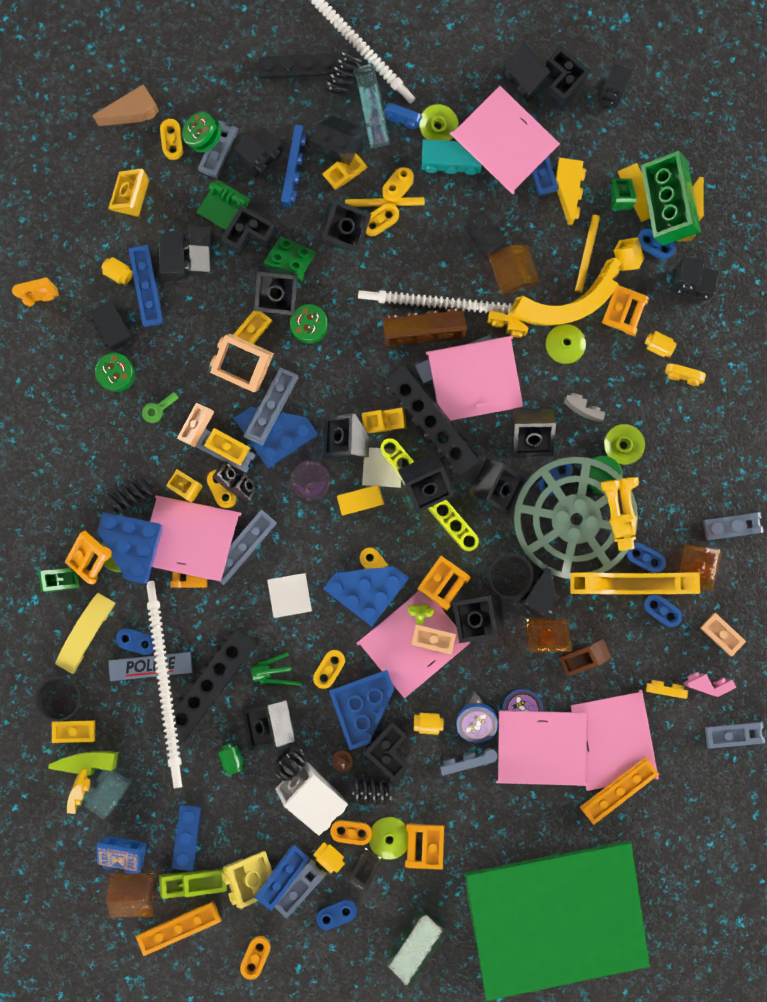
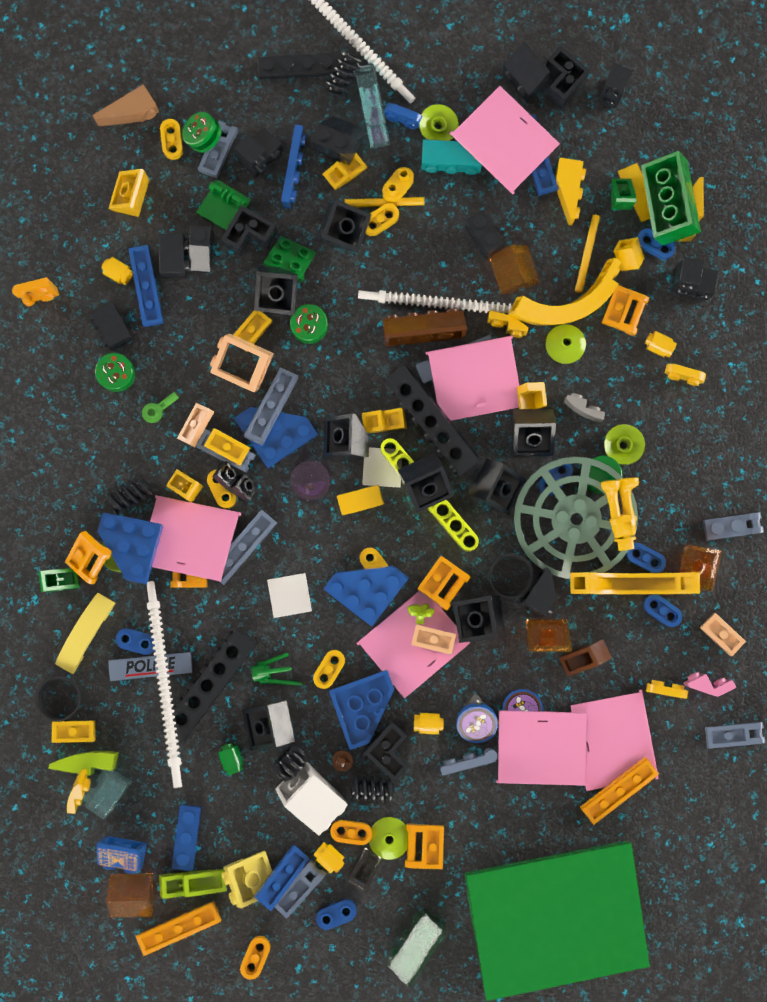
(531, 396): none -> yellow panel

